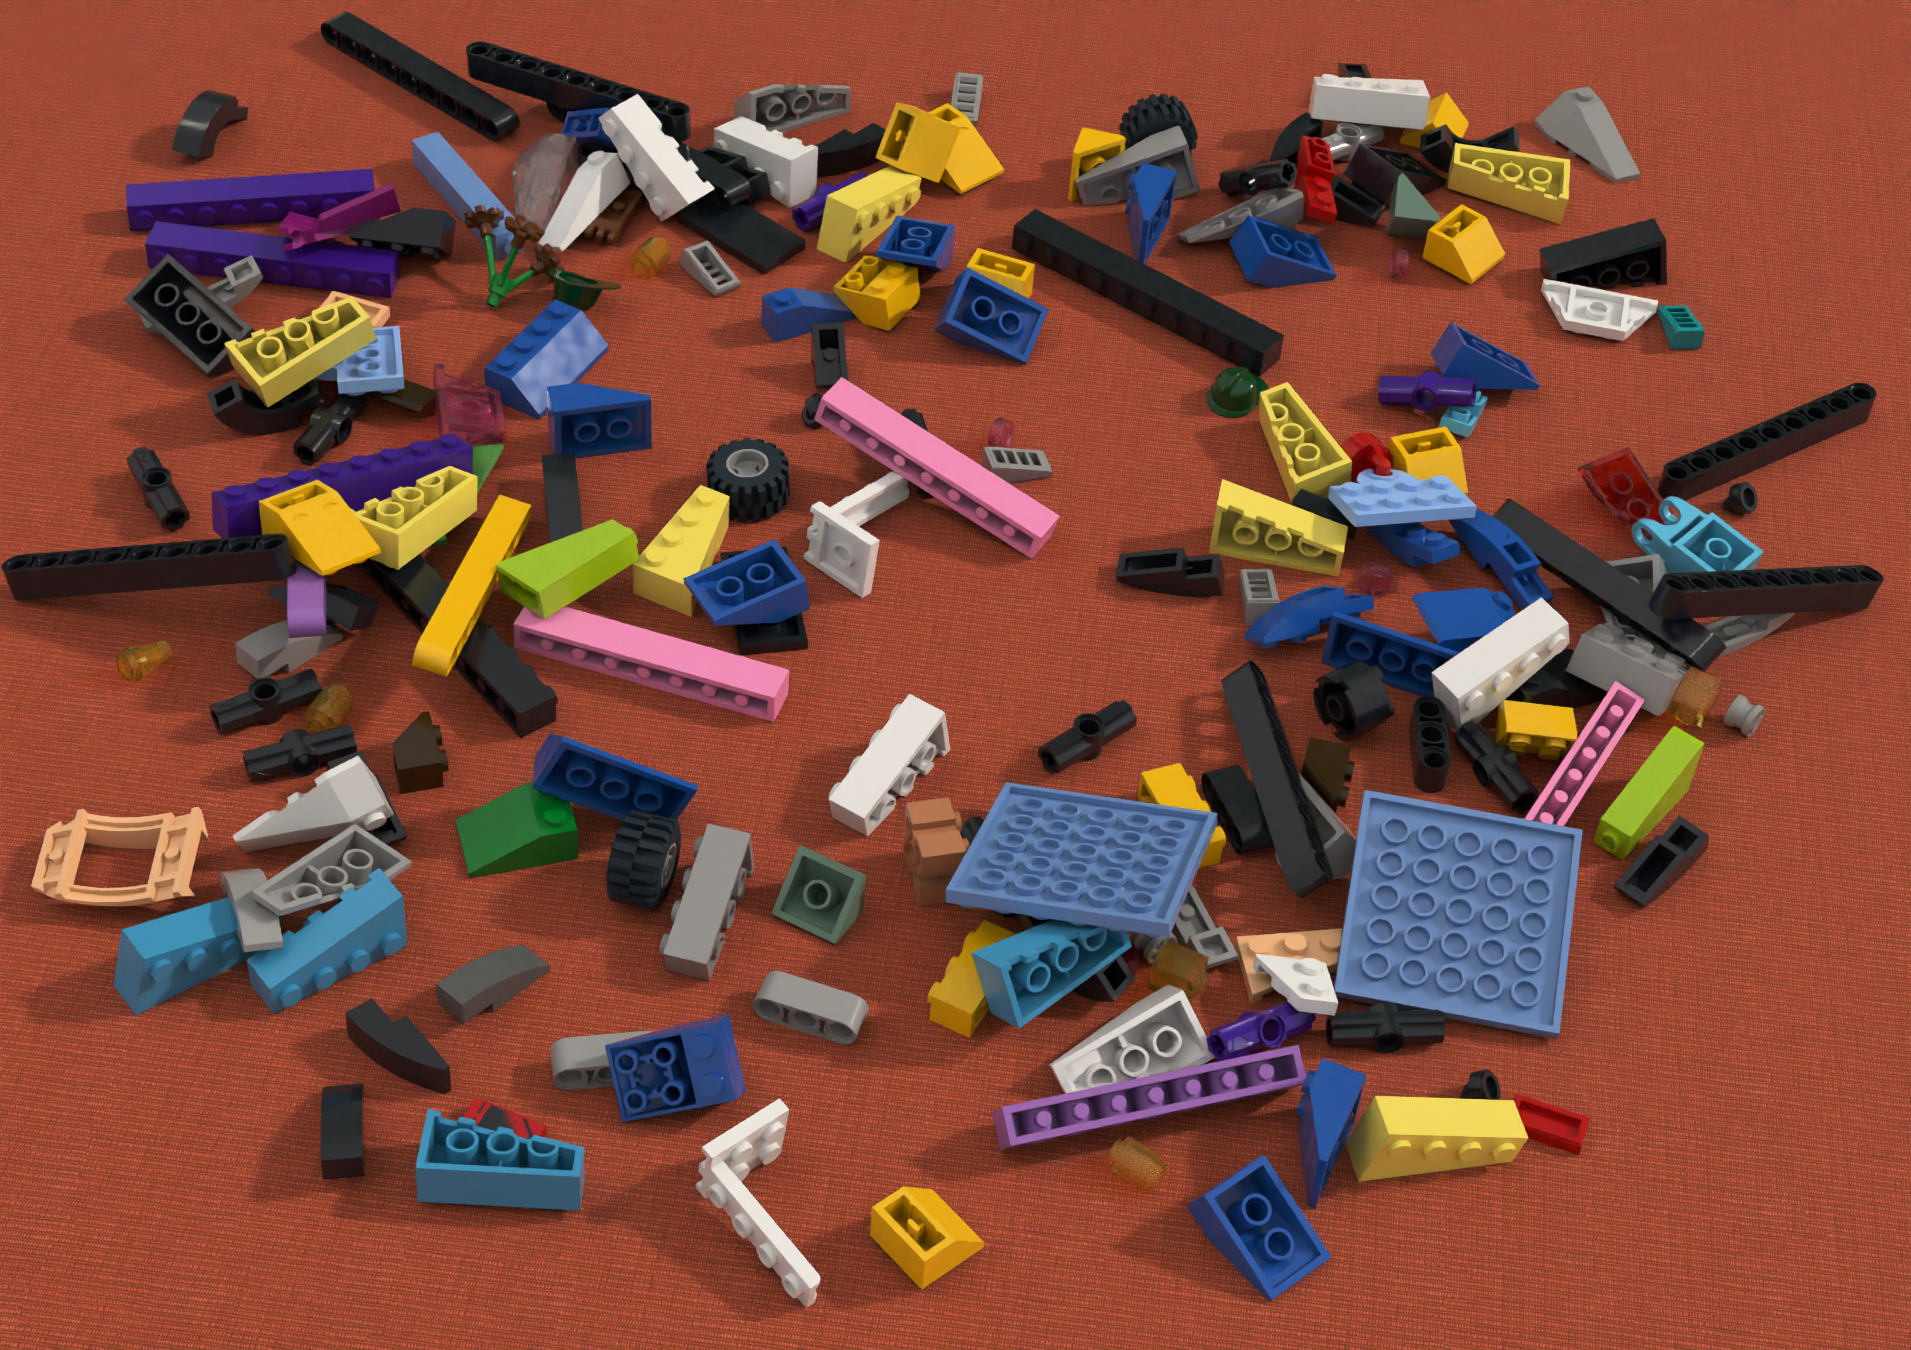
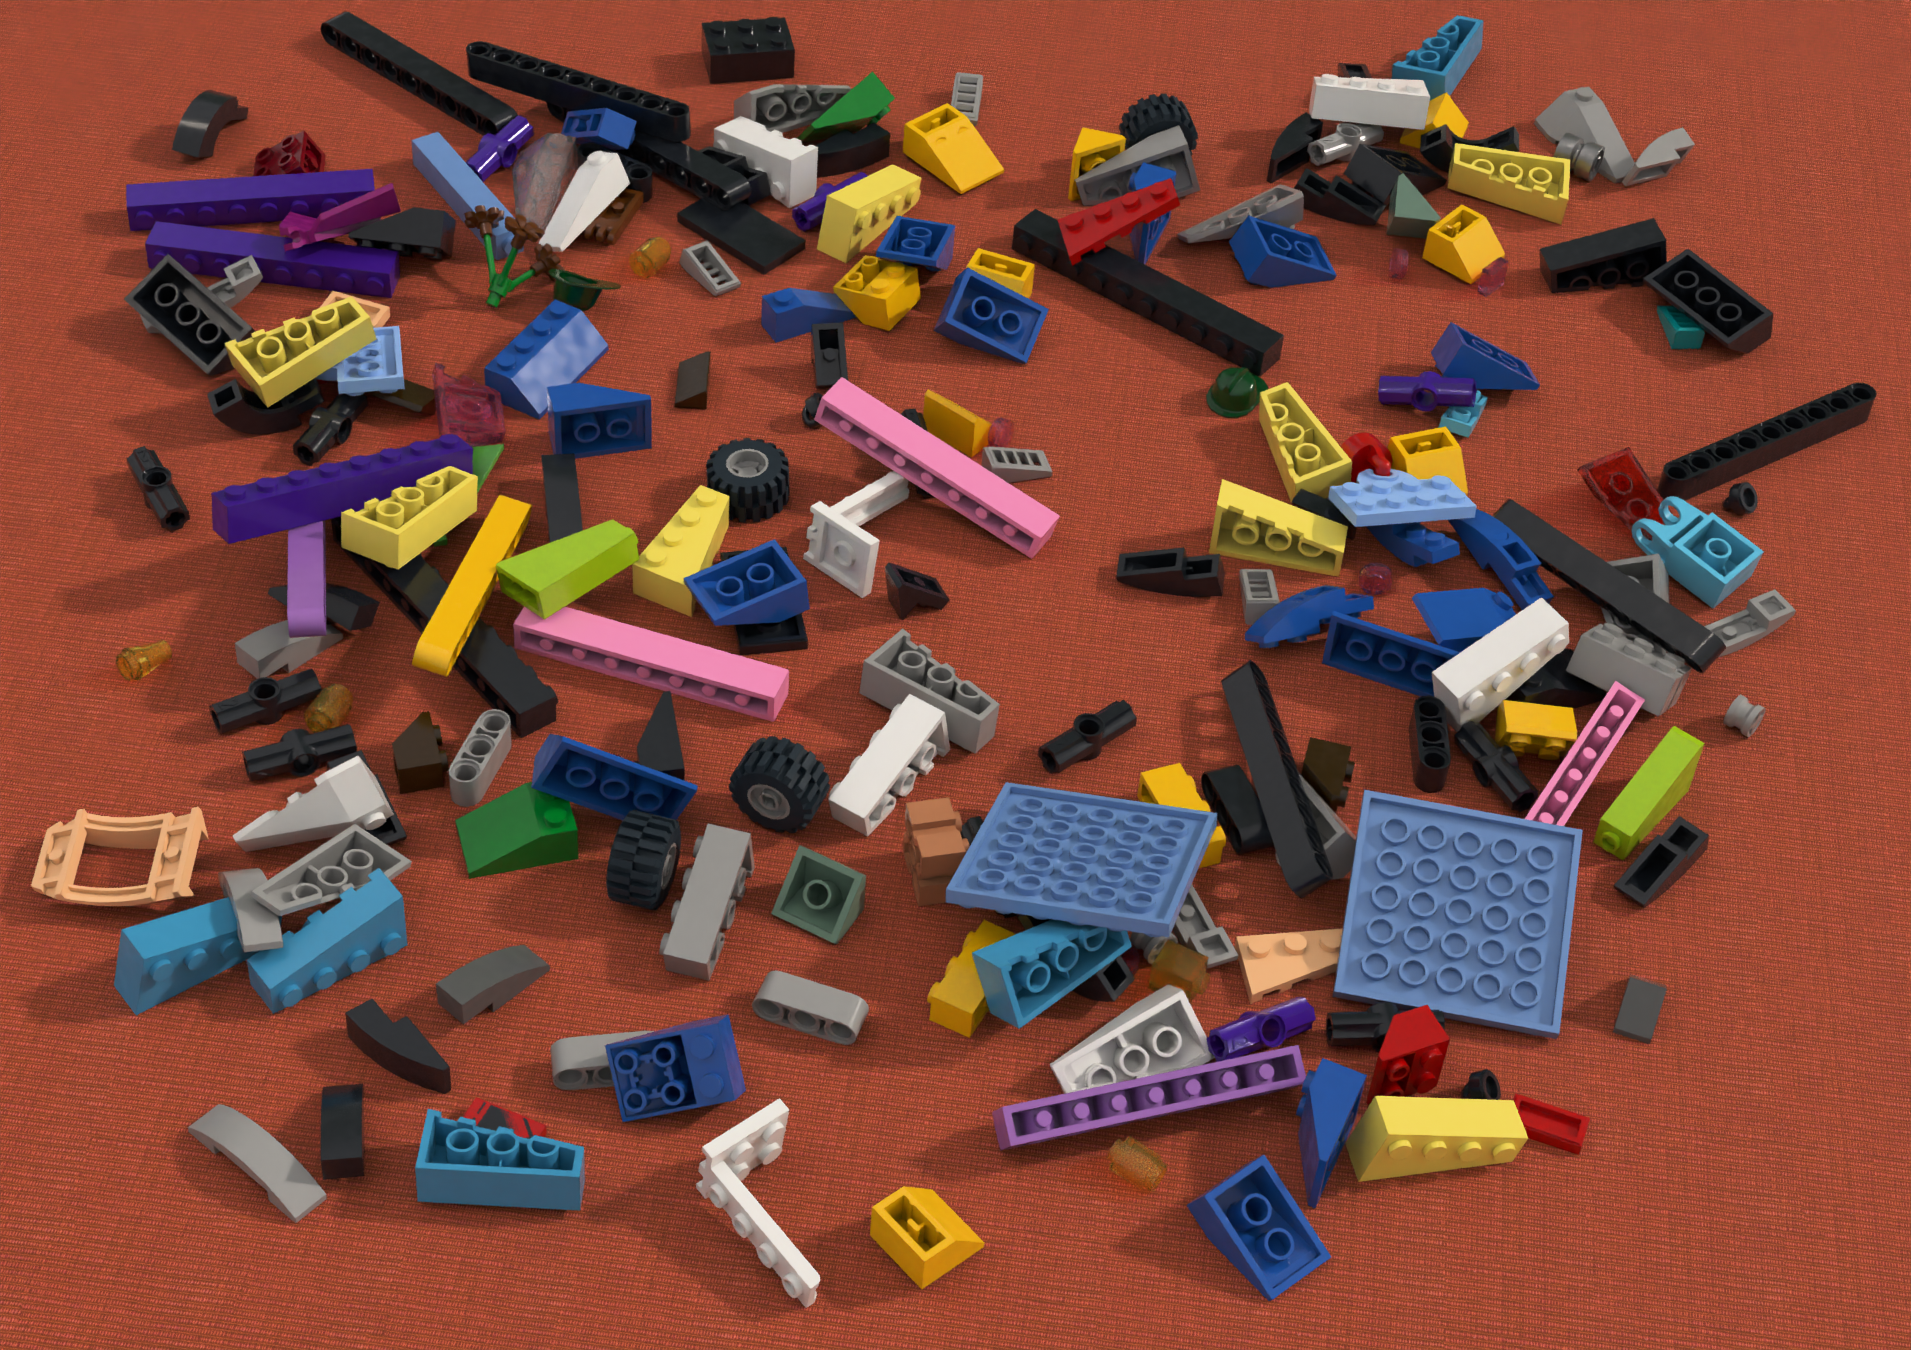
(150, 567): black beam -> none
(262, 1158): none -> light grey slope
(291, 156): none -> dark red bracket
(318, 527): yellow slope -> none
(480, 757): none -> light grey beam
(500, 148): none -> dark purple piece
(653, 158): white wedge -> none
(660, 742): none -> black slope
(693, 382): none -> dark brown slope
(747, 50): none -> black brick
(779, 784): none -> black wheel
(859, 107): none -> green slope
(907, 669): none -> light grey wedge
(910, 587): none -> black slope
(917, 142): yellow slope -> none
(955, 424): none -> yellow slope
(1100, 223): none -> red wing
(1258, 177): black piece -> none
(1301, 981): white wing -> none
(1315, 177): red slope -> none
(1352, 699): black brick -> none
(1410, 1055): none -> red slope
(1443, 58): none -> dark azure wedge
(1493, 277): none -> clear pink tile
(1584, 158): none -> flat silver wheel
(1597, 310): white wing -> none
(1640, 1008): none -> dark grey slope
(1660, 157): none -> light grey slope
(1695, 697): clear yellow brick -> none
(1712, 302): none -> black slope
(1764, 591): black beam -> none

